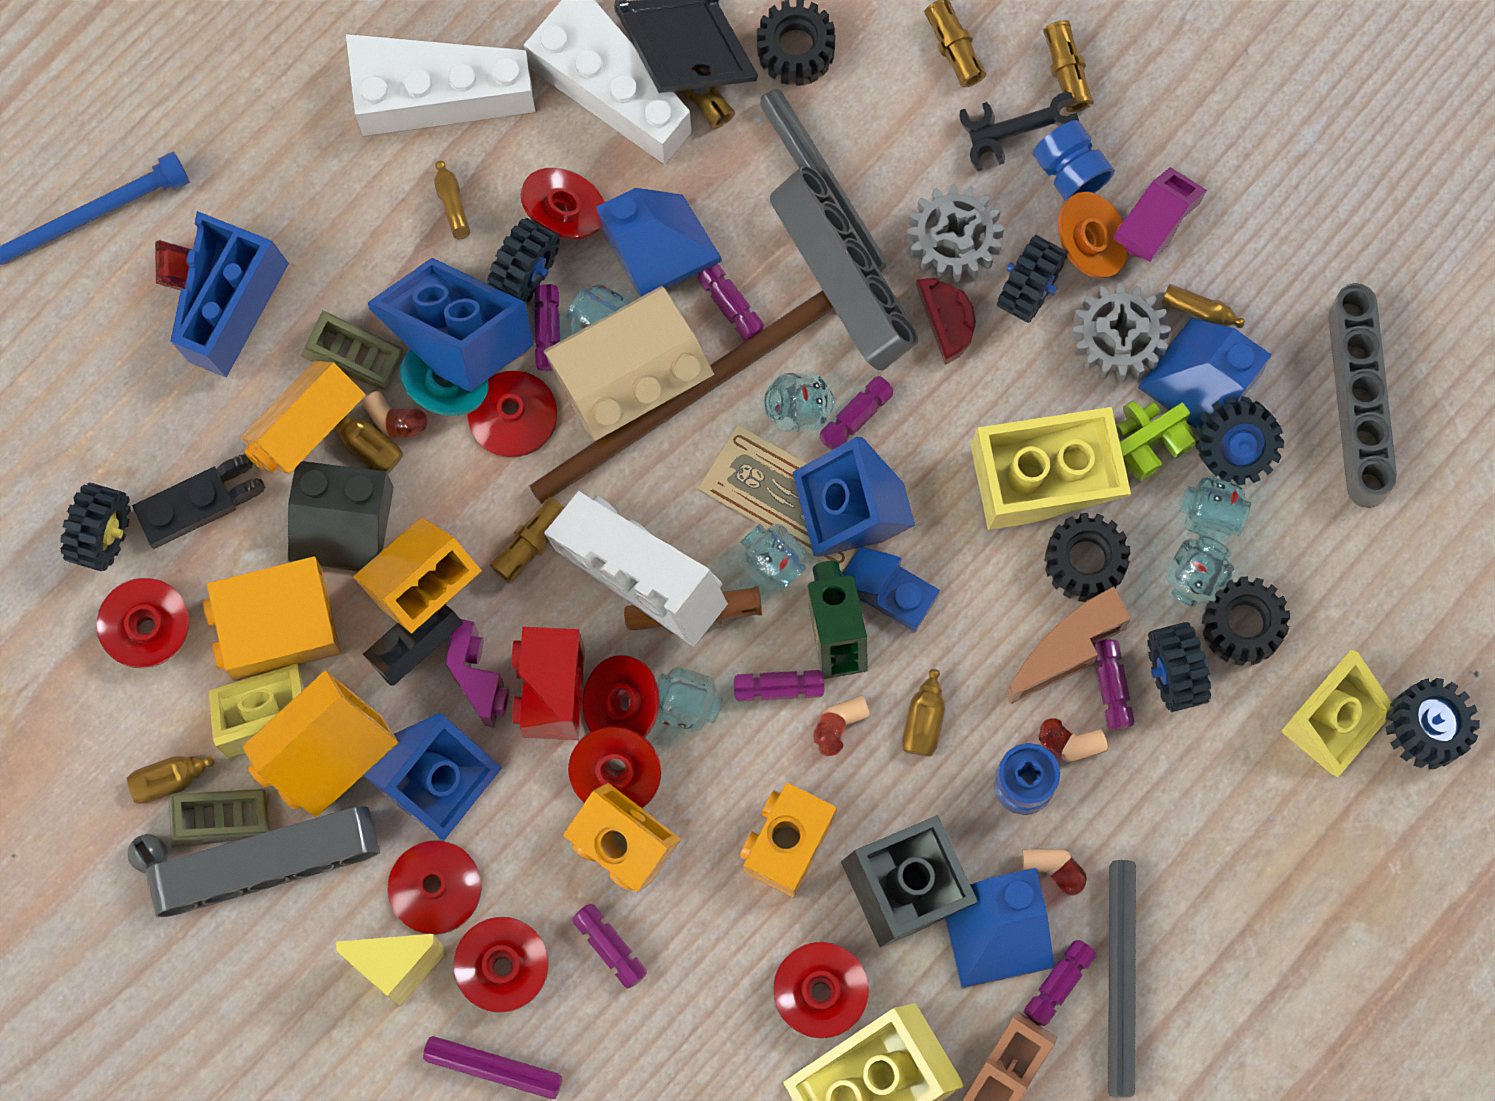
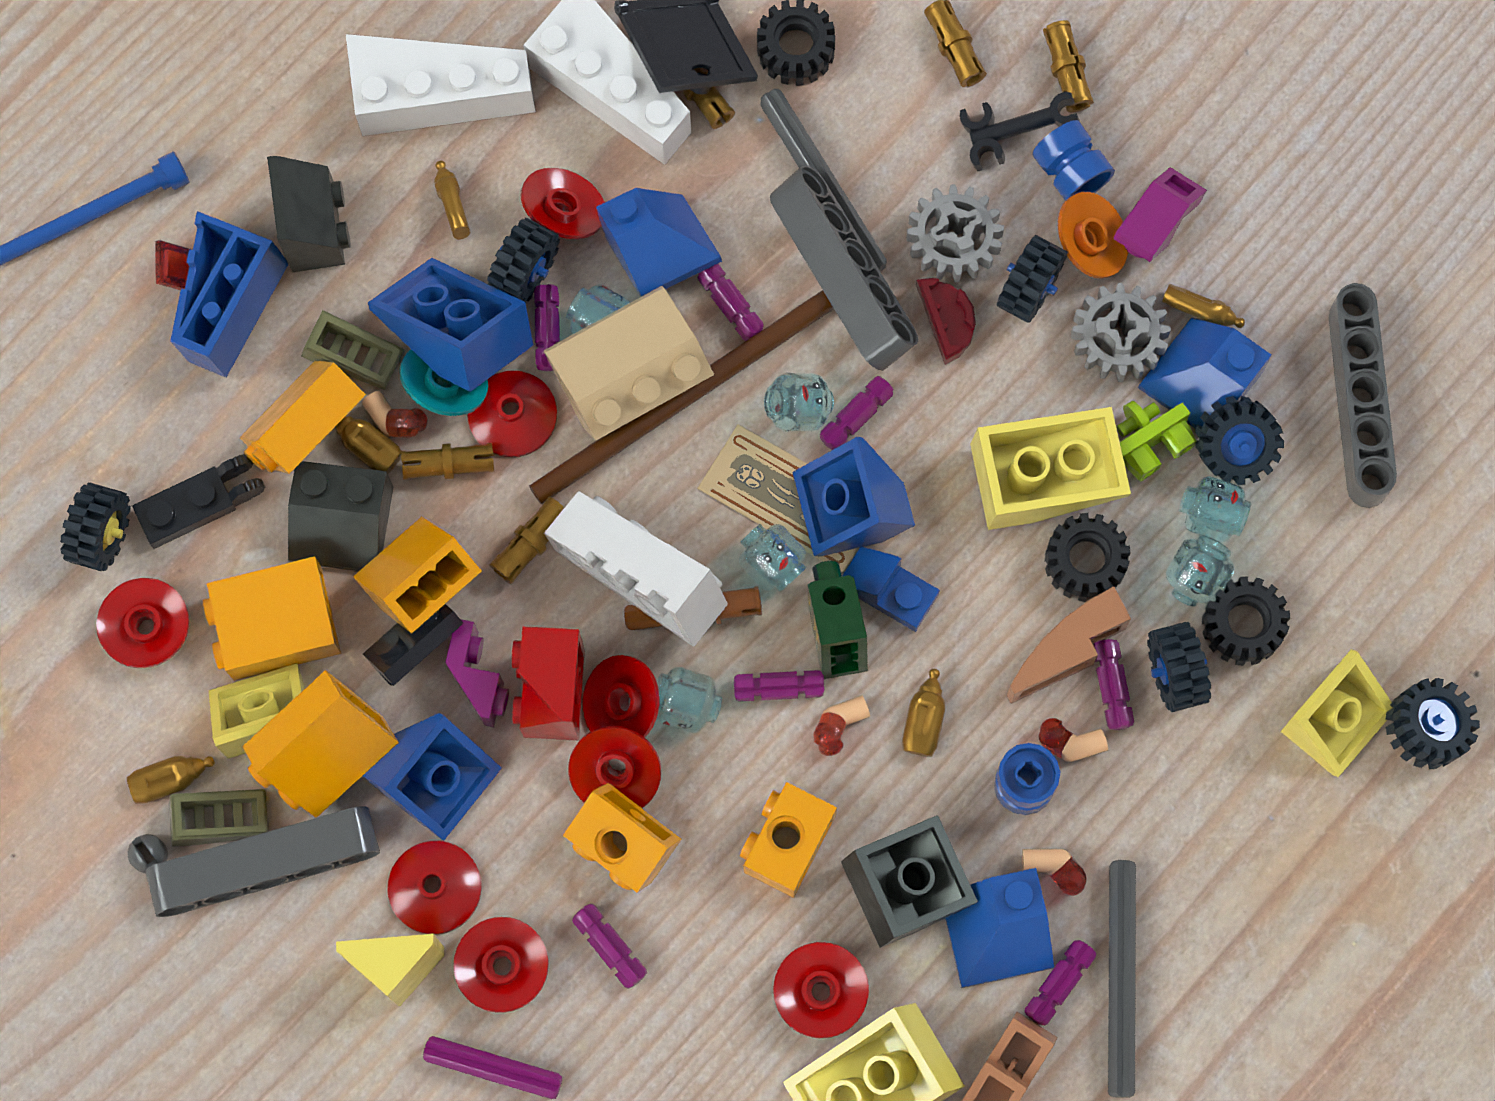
(308, 214): none -> pearl dark grey slope
(447, 461): none -> pearl gold pin

